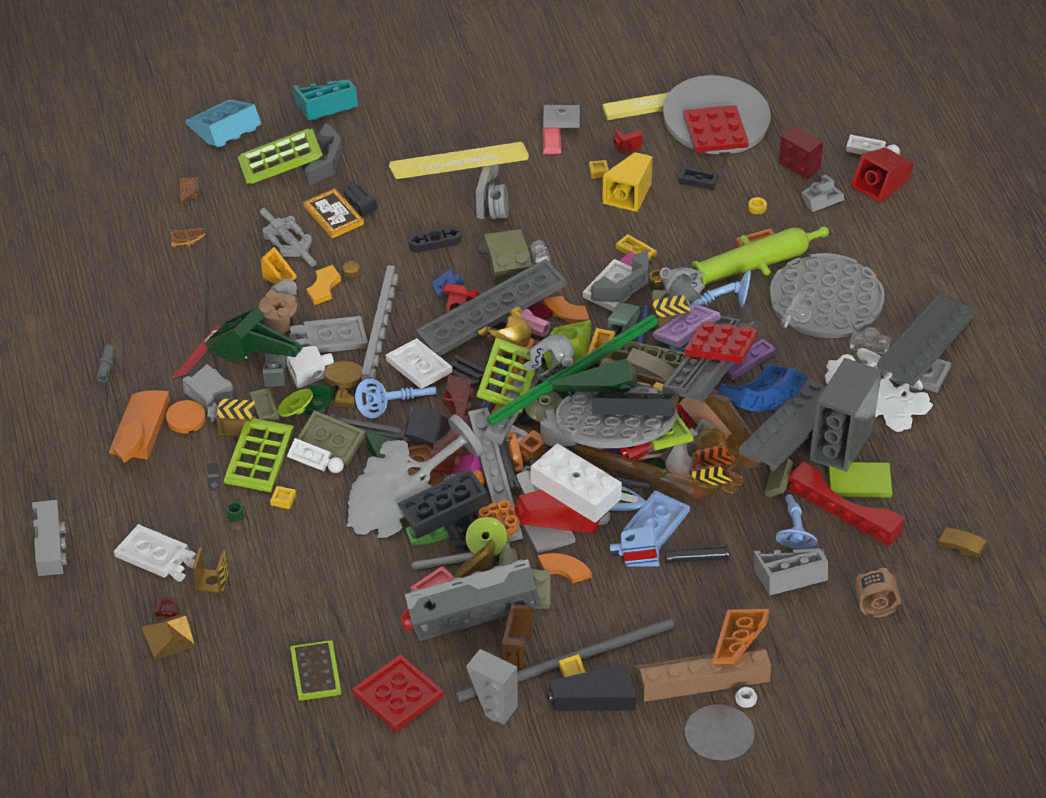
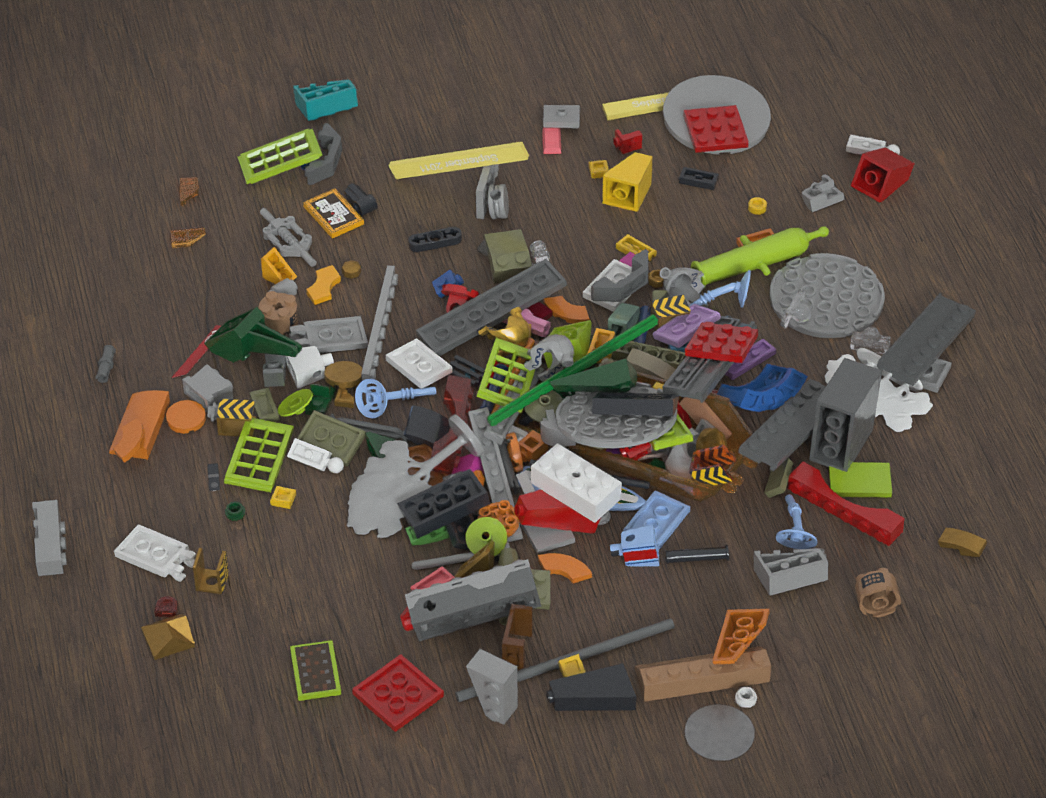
(225, 122): medium azure slope -> none
(800, 152): dark red brick -> none

